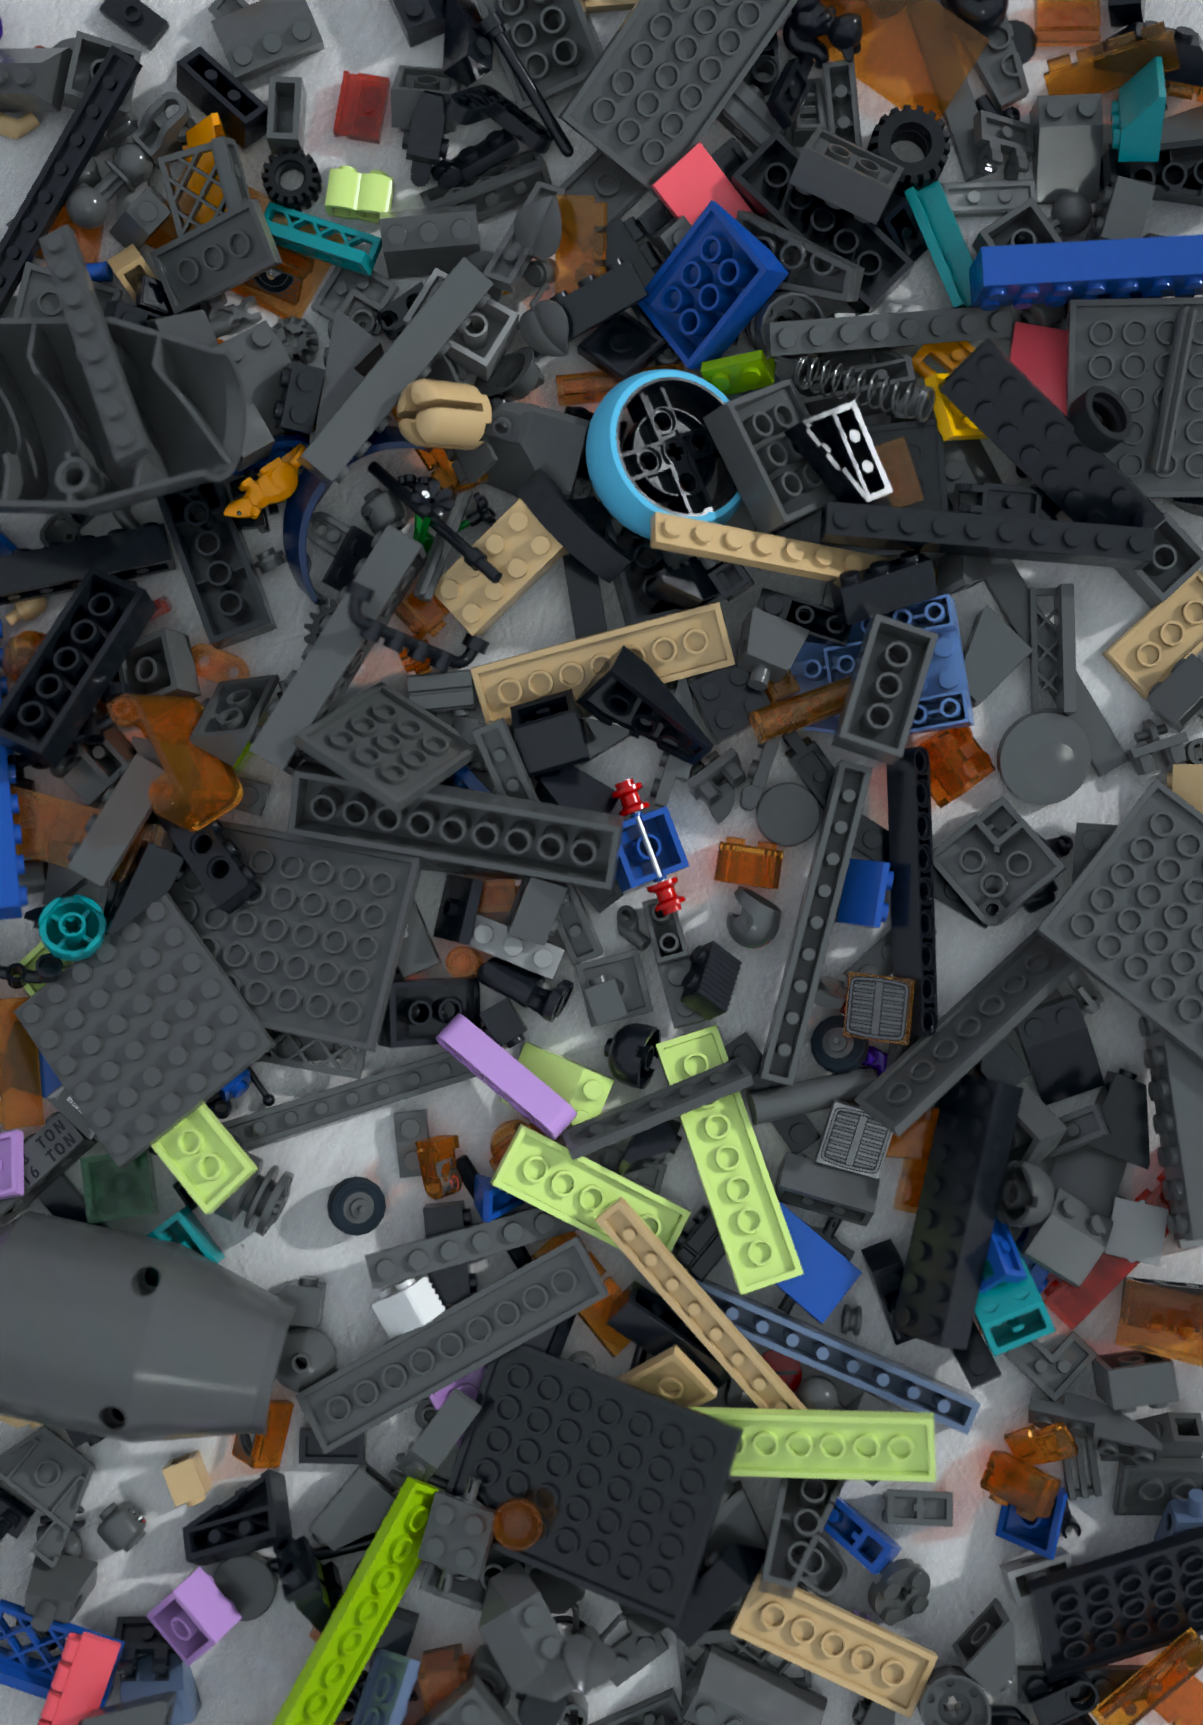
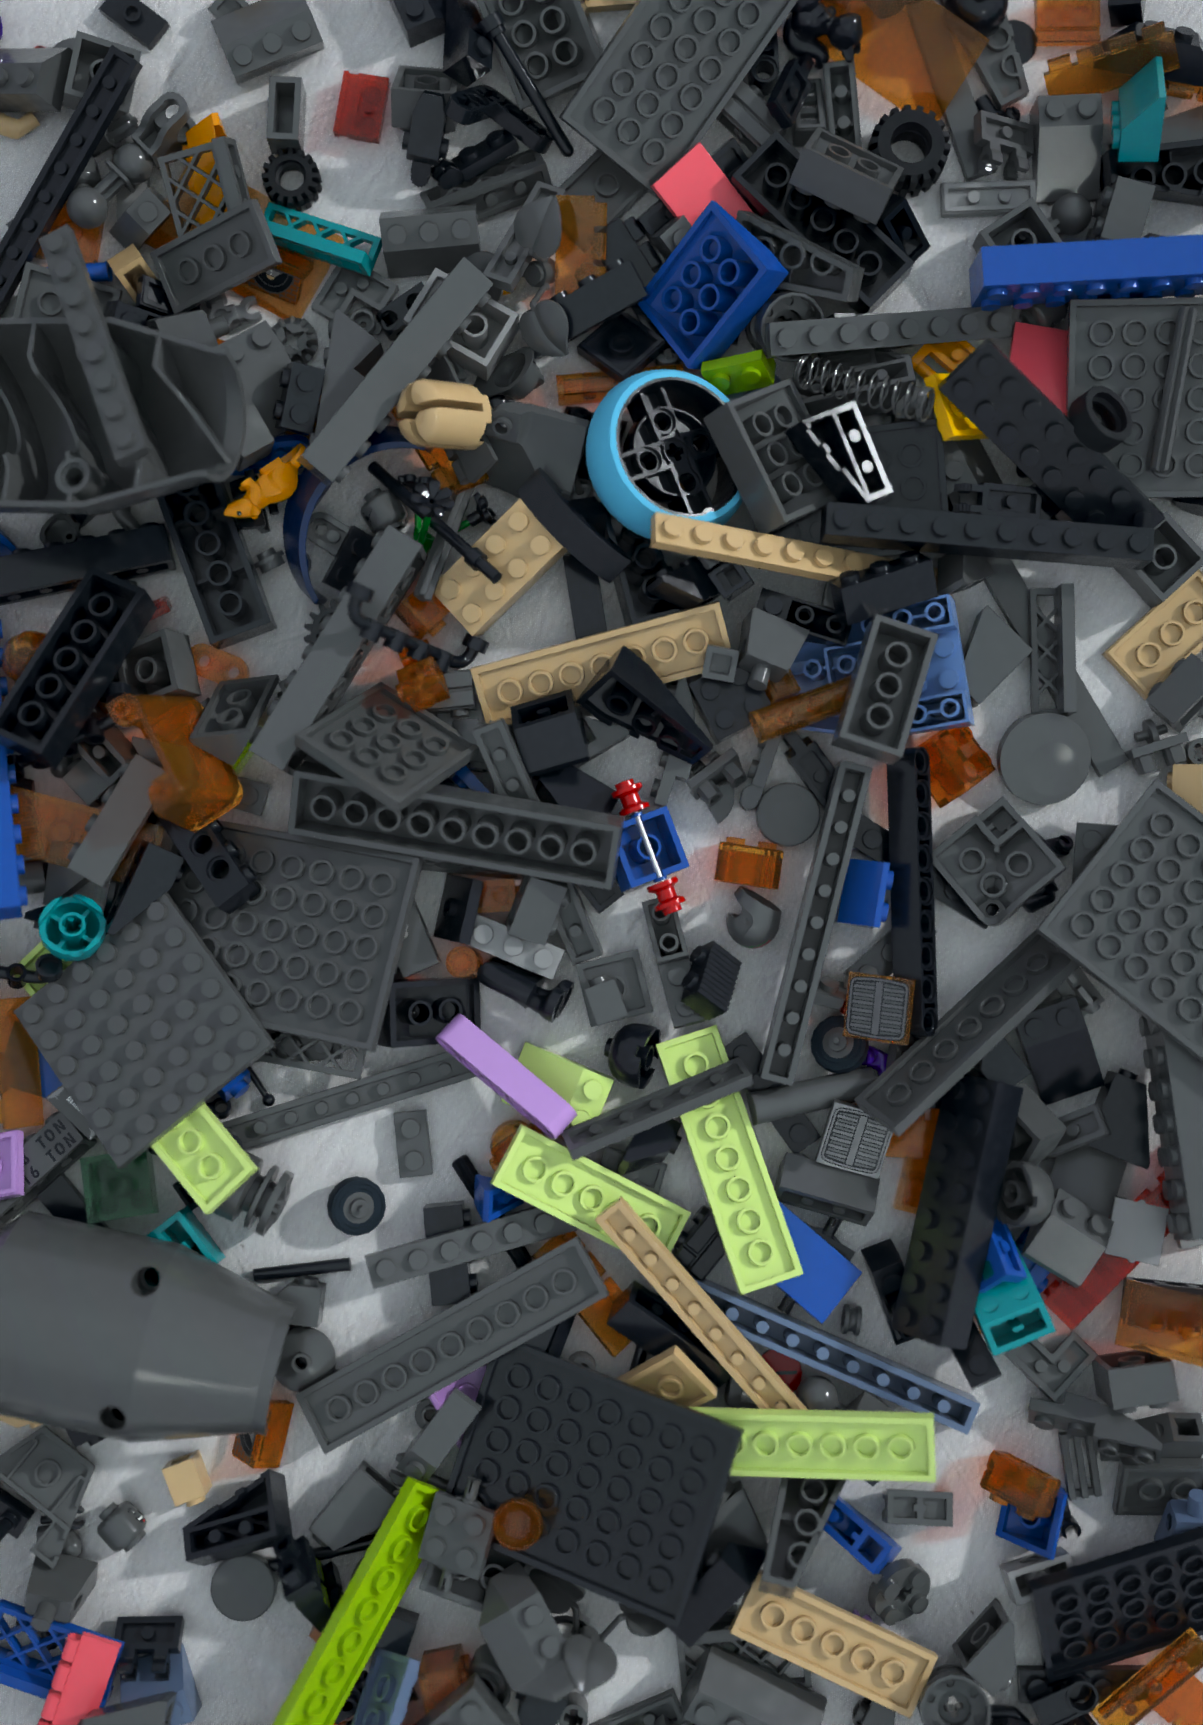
(26, 609): tan cylinder -> none
(194, 1616): lavender brick -> none
(216, 90): black brick -> none
(302, 1269): none -> black bar
(349, 1453): black plate -> none
(358, 194): yellowish green brick -> none
(407, 1306): white brick -> none
(422, 684): none -> clear orange brick
(439, 1165): clear orange leg -> none
(503, 1023): black brick -> none
(629, 928): dark grey arm -> none
(636, 1652): dark grey plate -> none
(720, 663): none -> dark grey plate
(824, 1570): dark grey piece -> none
(900, 473): clear orange plate -> none
(943, 240): teal fence -> none
(1042, 1445): clear orange slope -> none

